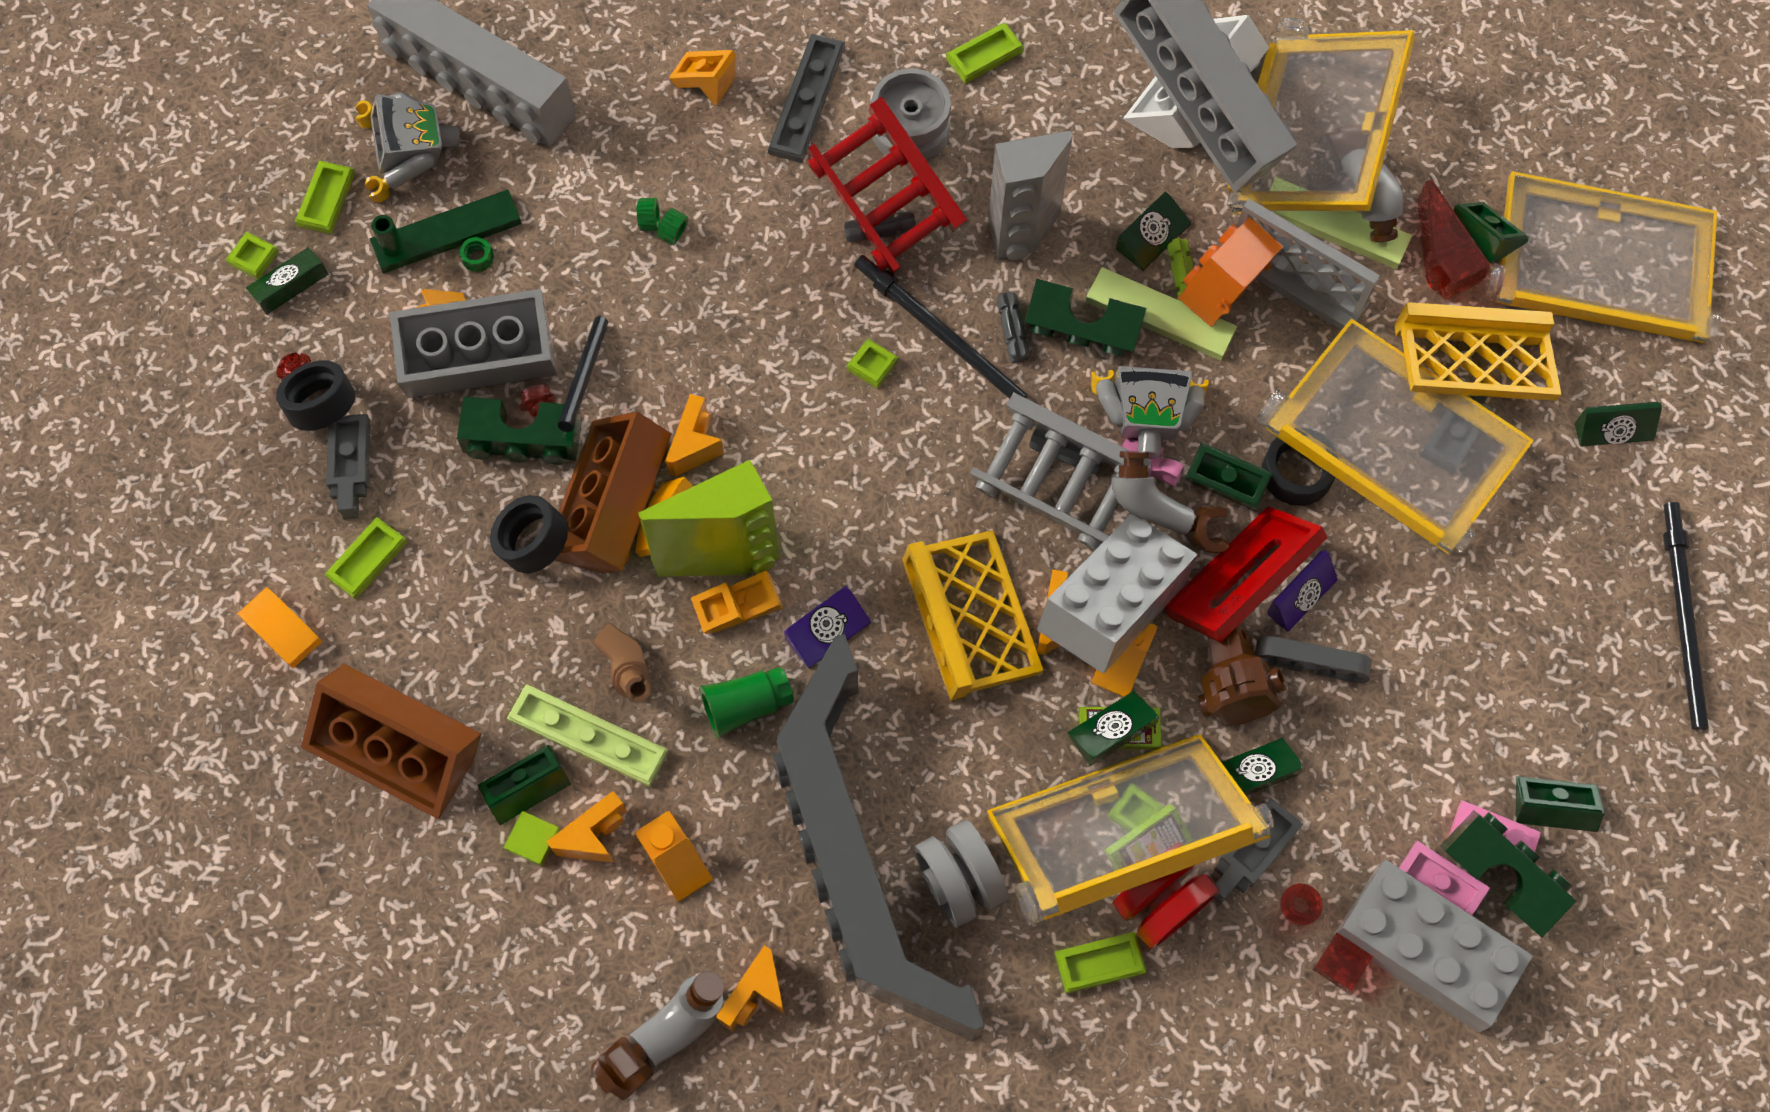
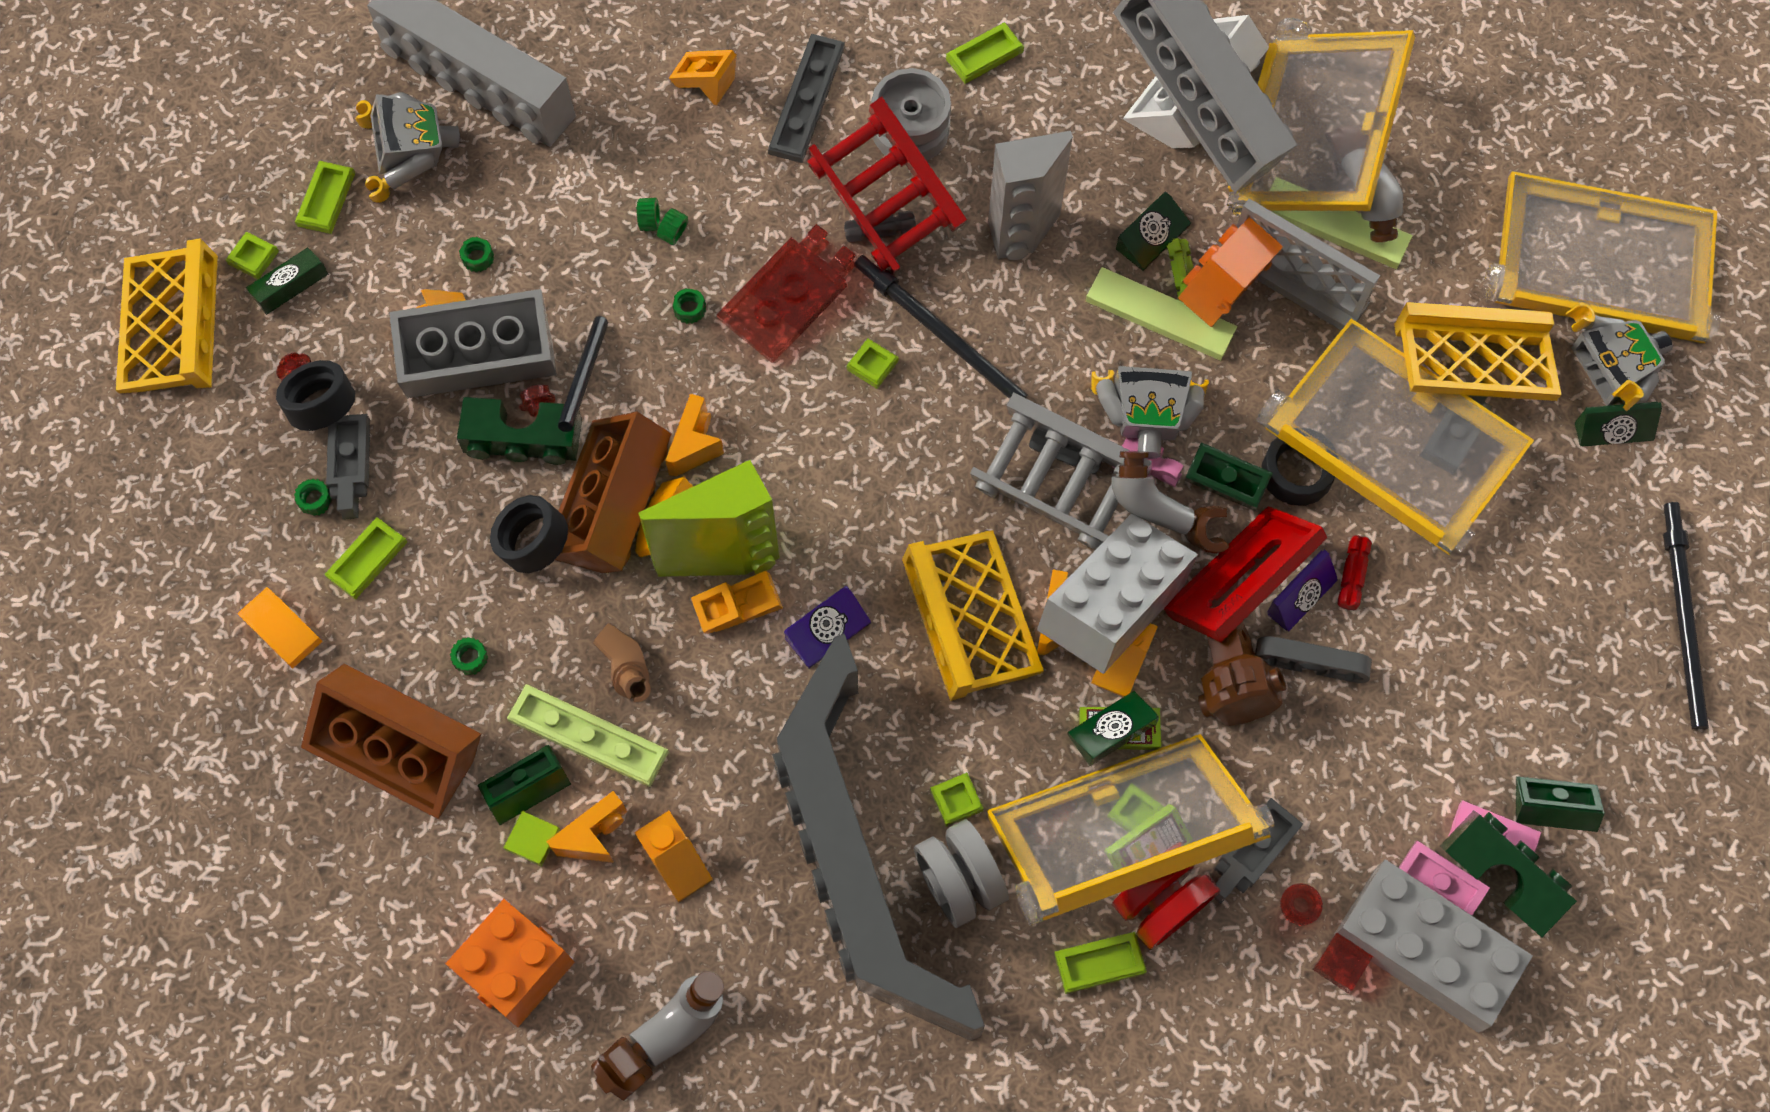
(195, 311): none -> yellow fence
(303, 492): none -> green axle
(441, 232): dark green piece -> none
(460, 648): none -> green axle
(510, 962): none -> orange brick
(689, 295): none -> green axle
(745, 699): green plant -> none
(758, 981): light orange slope -> none
(787, 294): none -> clear red tile
(956, 799): none -> lime tile
(1013, 327): dark grey axle -> none
(1052, 312): dark green arch -> none
(1263, 766): dark green slope -> none
(1354, 573): none -> red axle
(1449, 252): clear red slope -> none
(1490, 230): dark green slope -> none
(1618, 355): none -> torso

